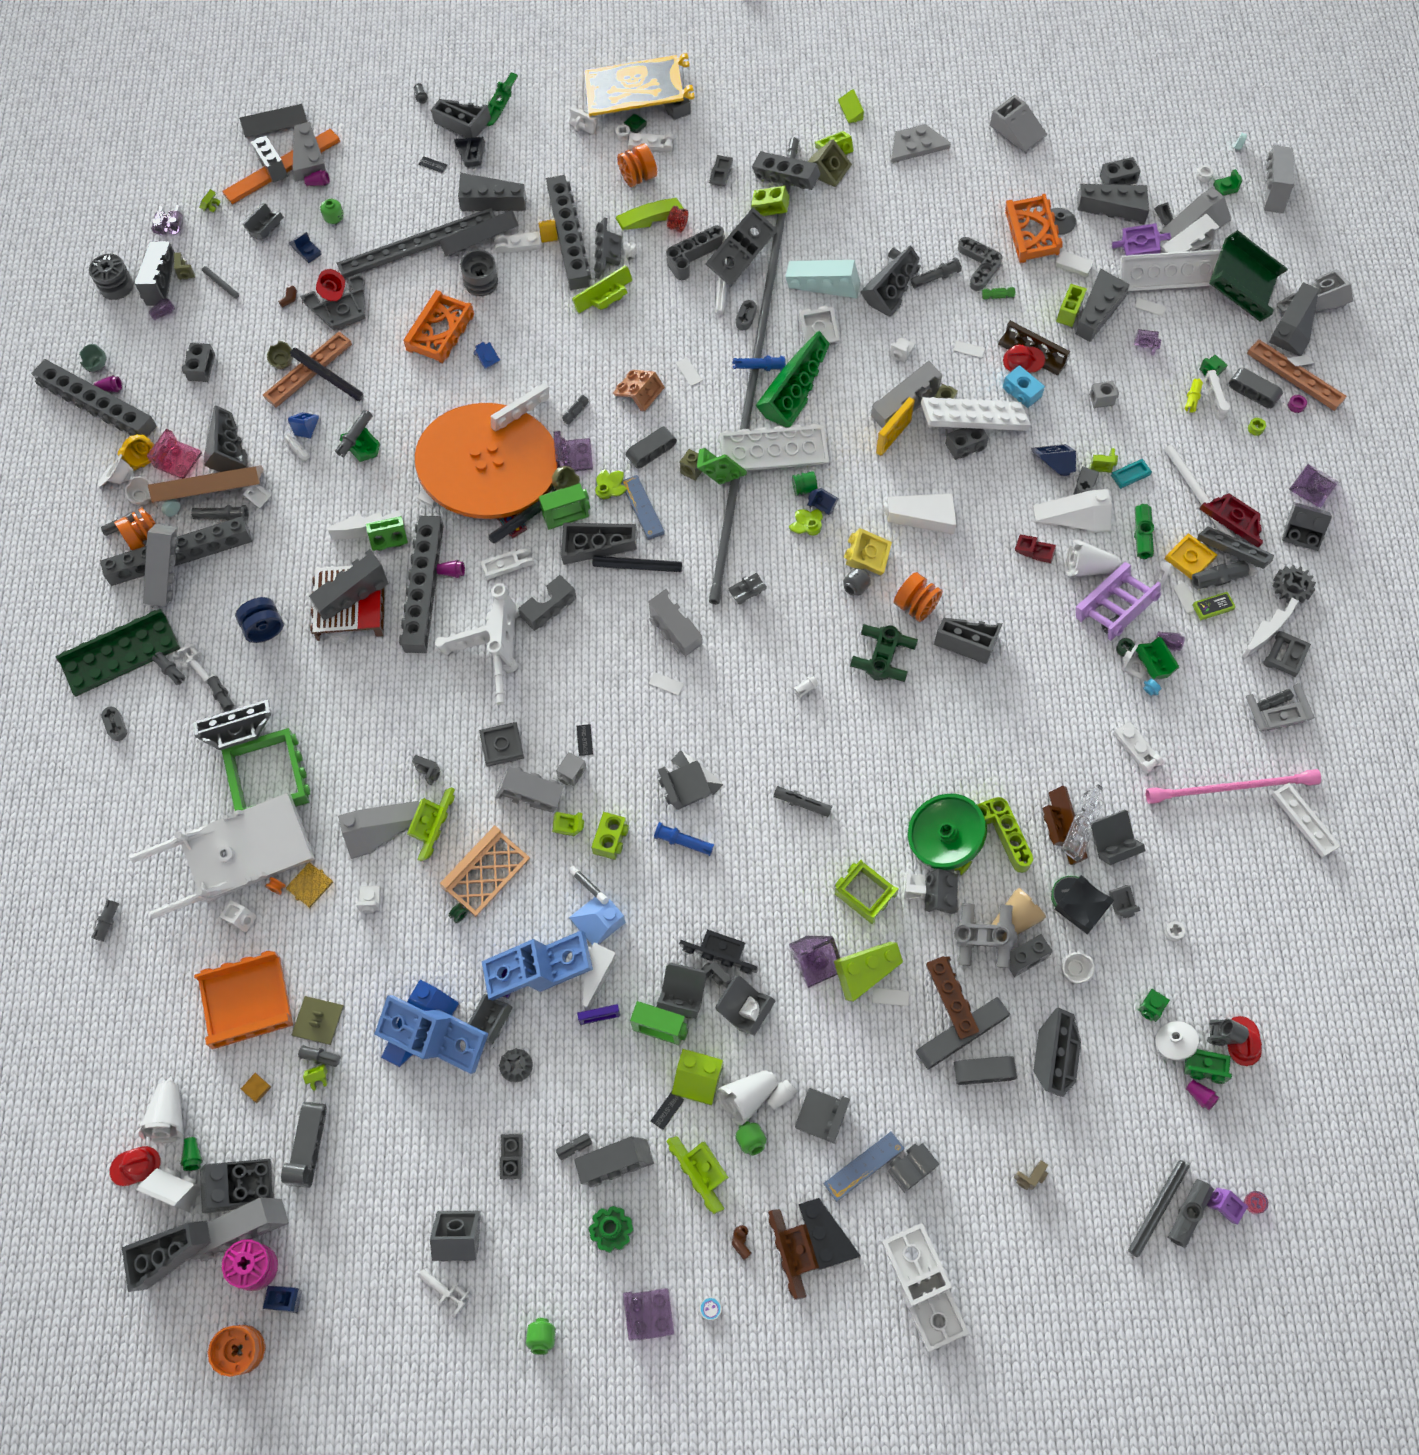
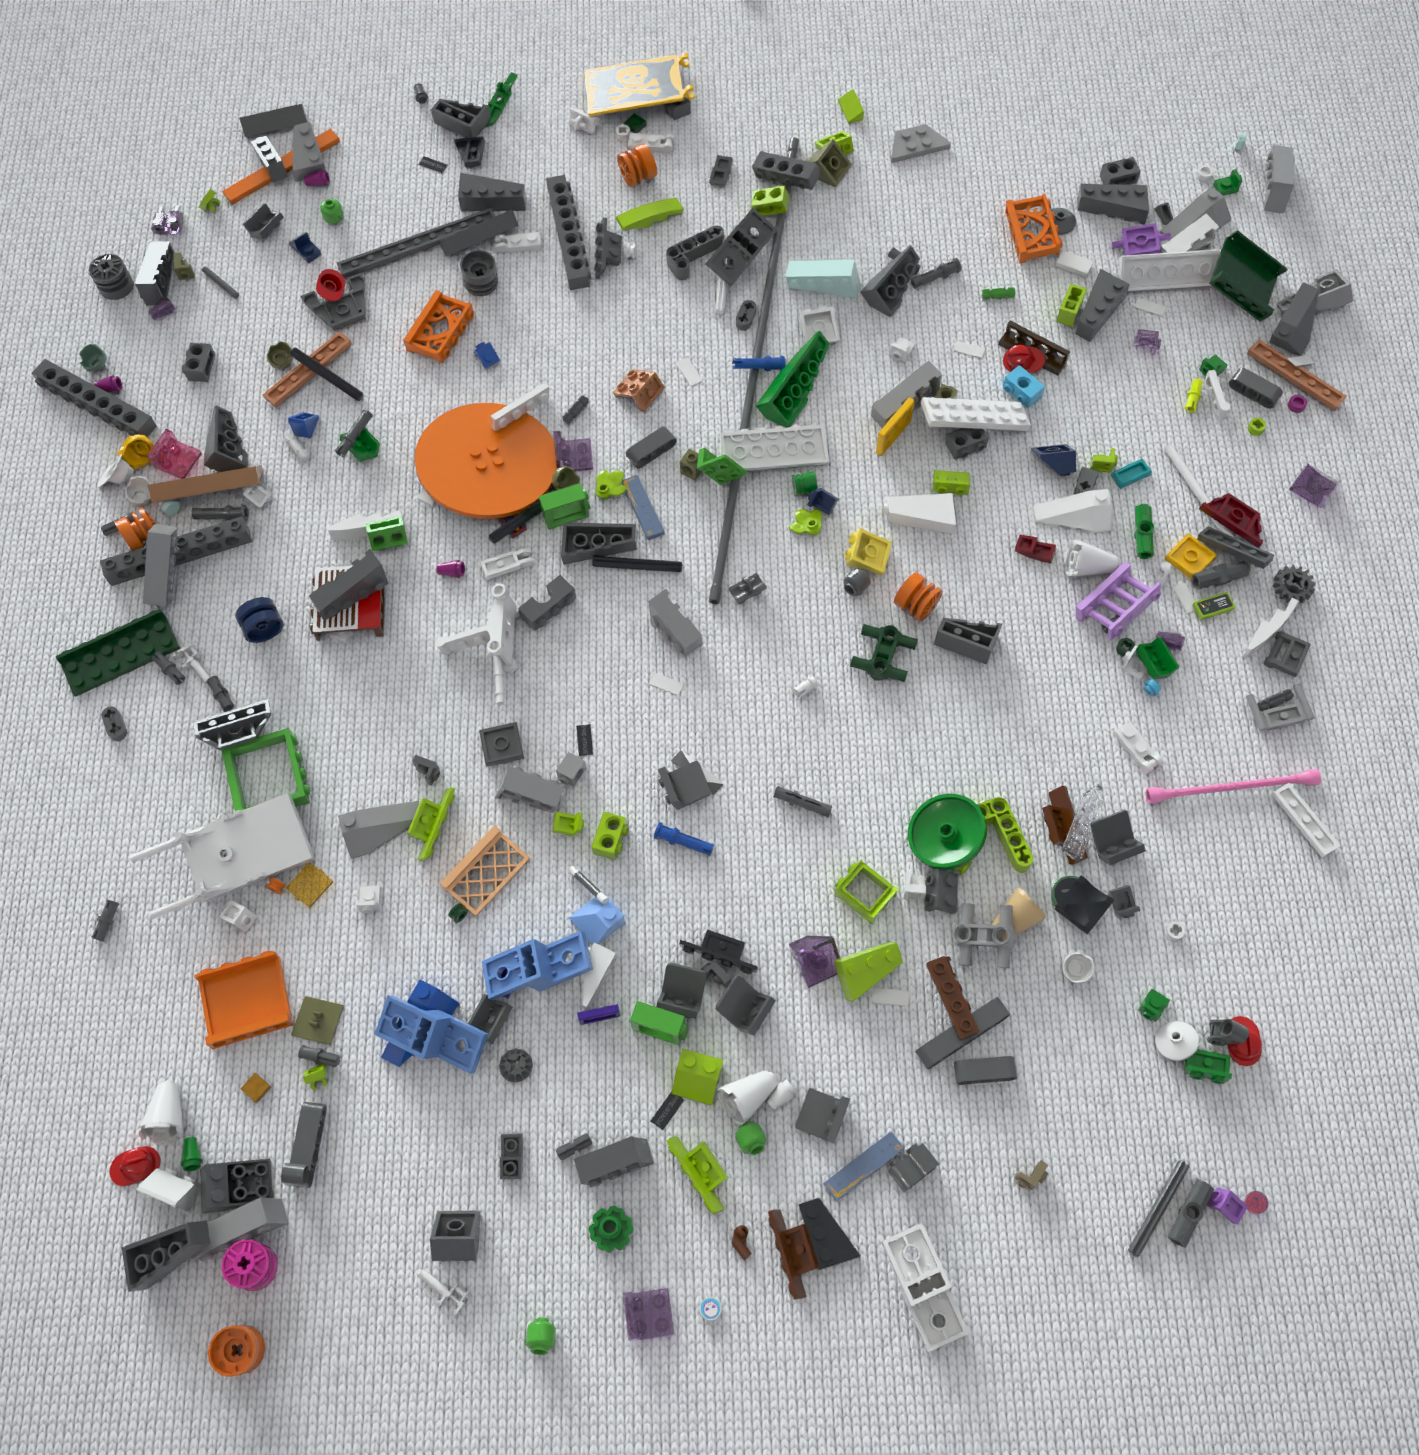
(282, 1299): dark blue slope -> none
(289, 298): reddish brown arm -> none
(432, 544): dark grey brick -> none
(548, 230): yellow slope -> none
(604, 292): lime bracket -> none
(677, 219): clear red wheel -> none
(750, 1009): white tile -> none
(951, 482): none -> lime bracket
(985, 260): dark grey beam -> none
(1017, 123): light grey slope -> none
(1029, 955): dark grey brick -> none
(1058, 1053): dark grey wedge -> none
(1103, 394): light grey brick -> none
(1203, 1095): magenta cone -> none
(1306, 526): dark grey slope -> none

